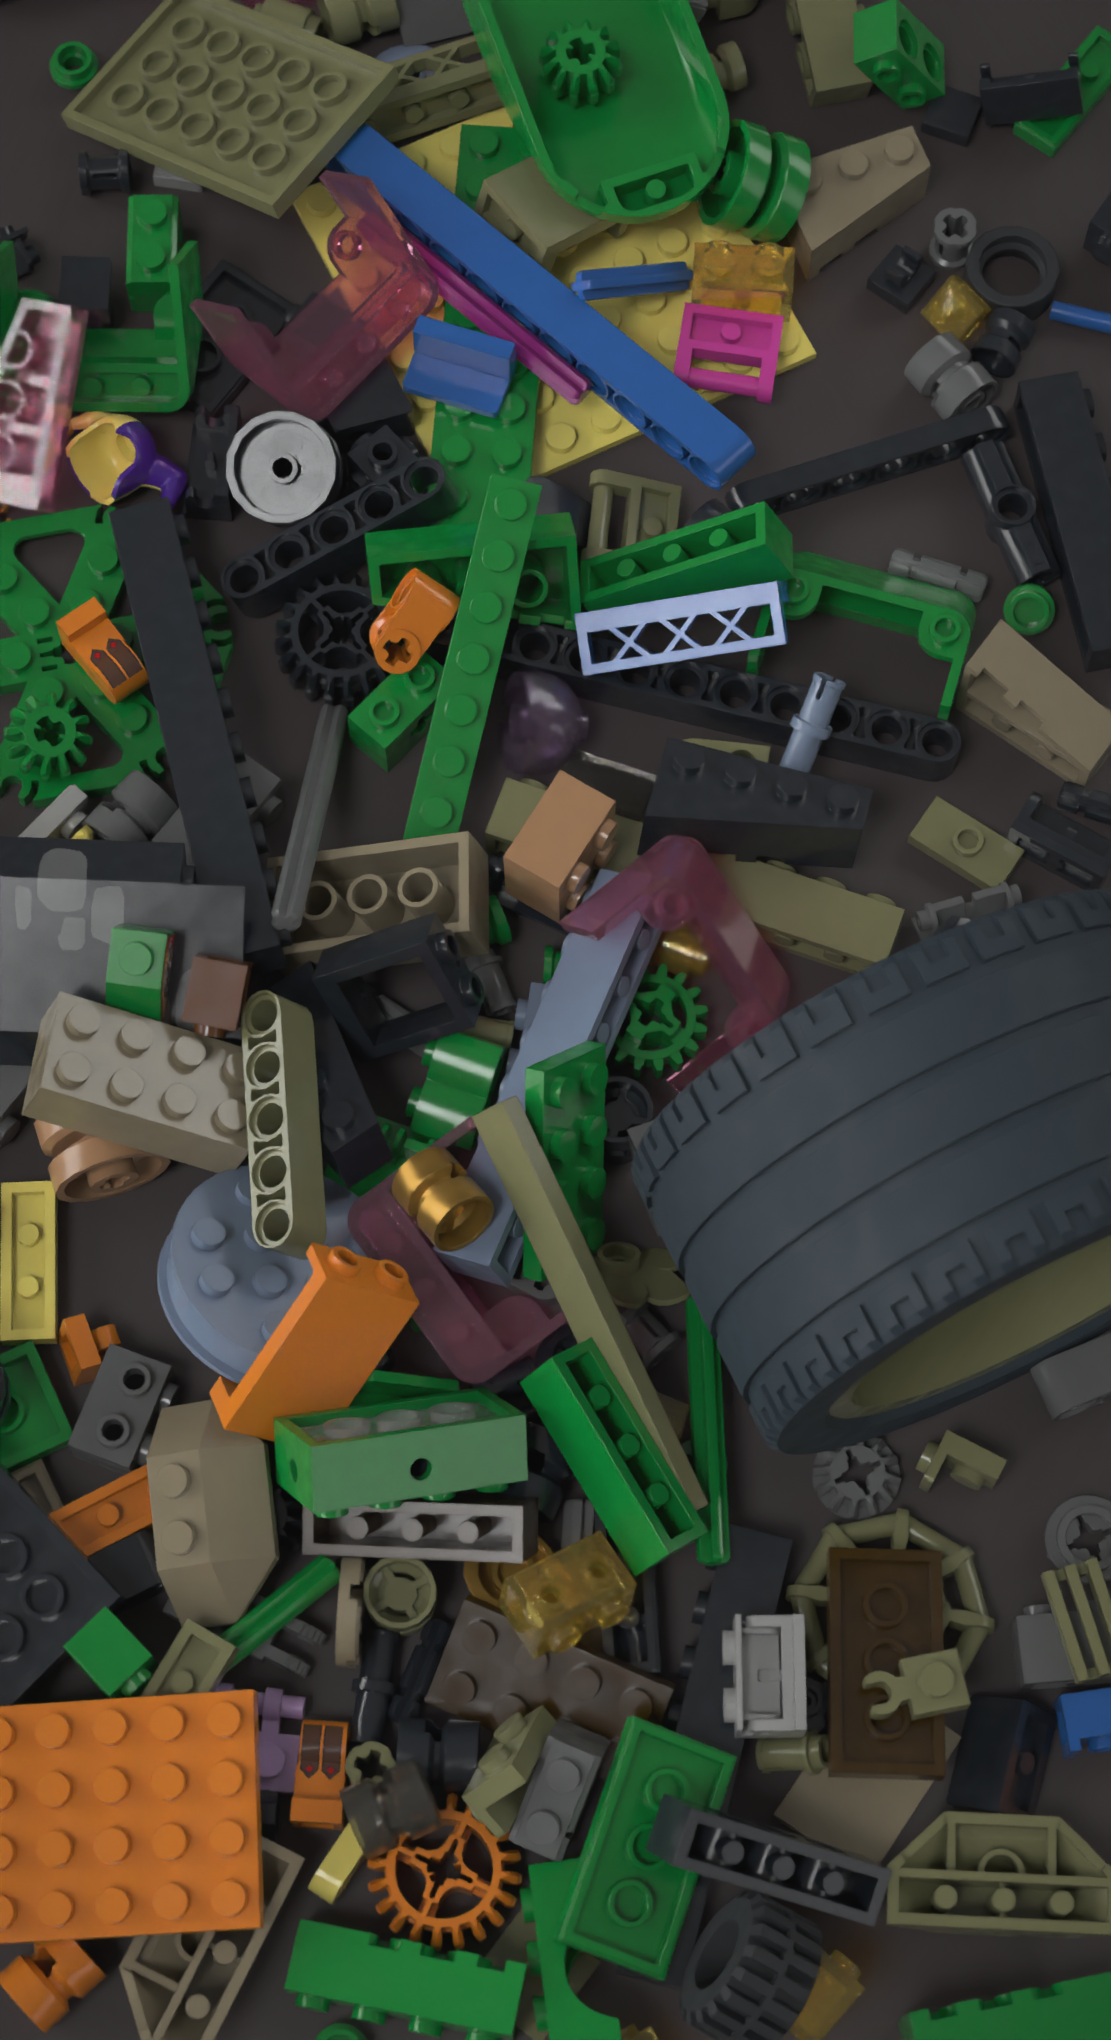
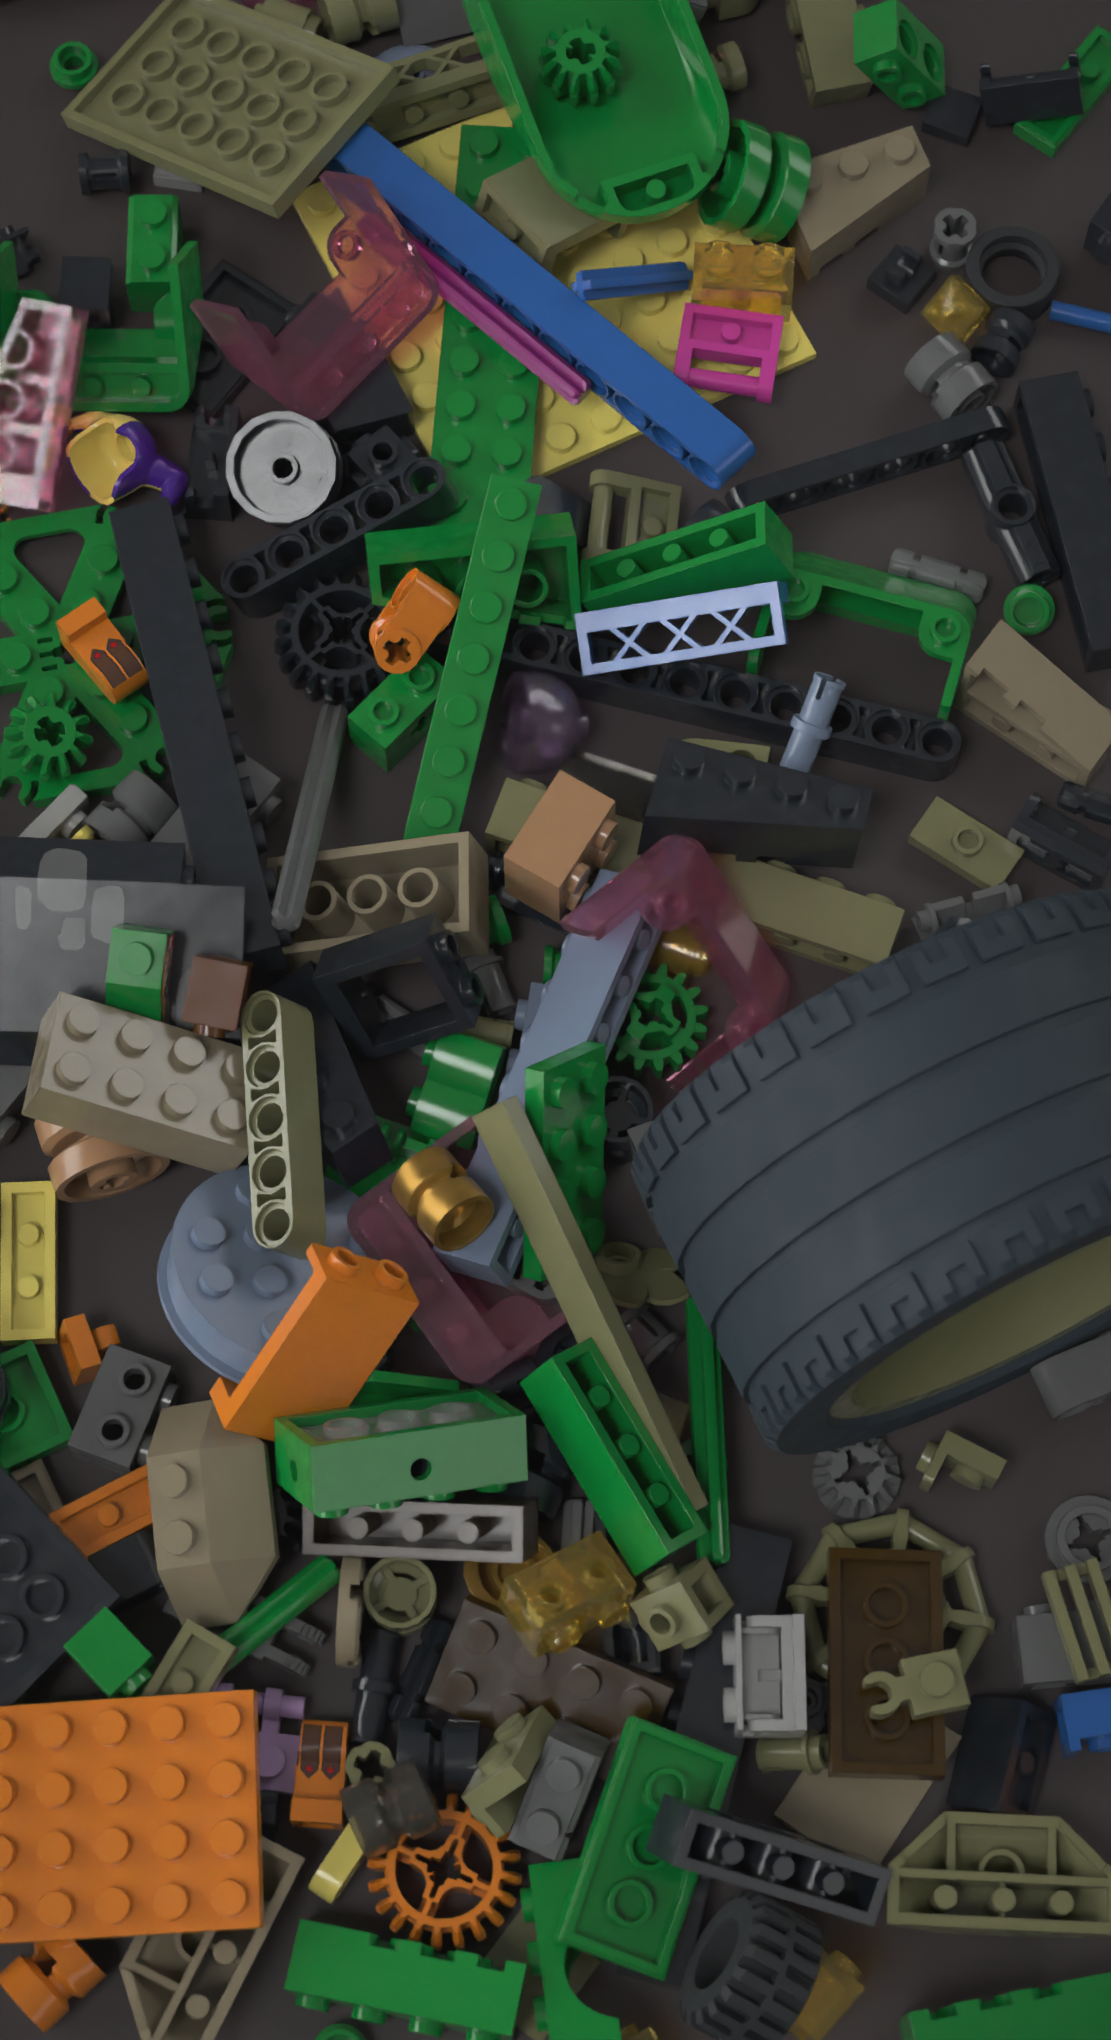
(460, 367): blue panel -> none
(681, 1604): none -> olive brick

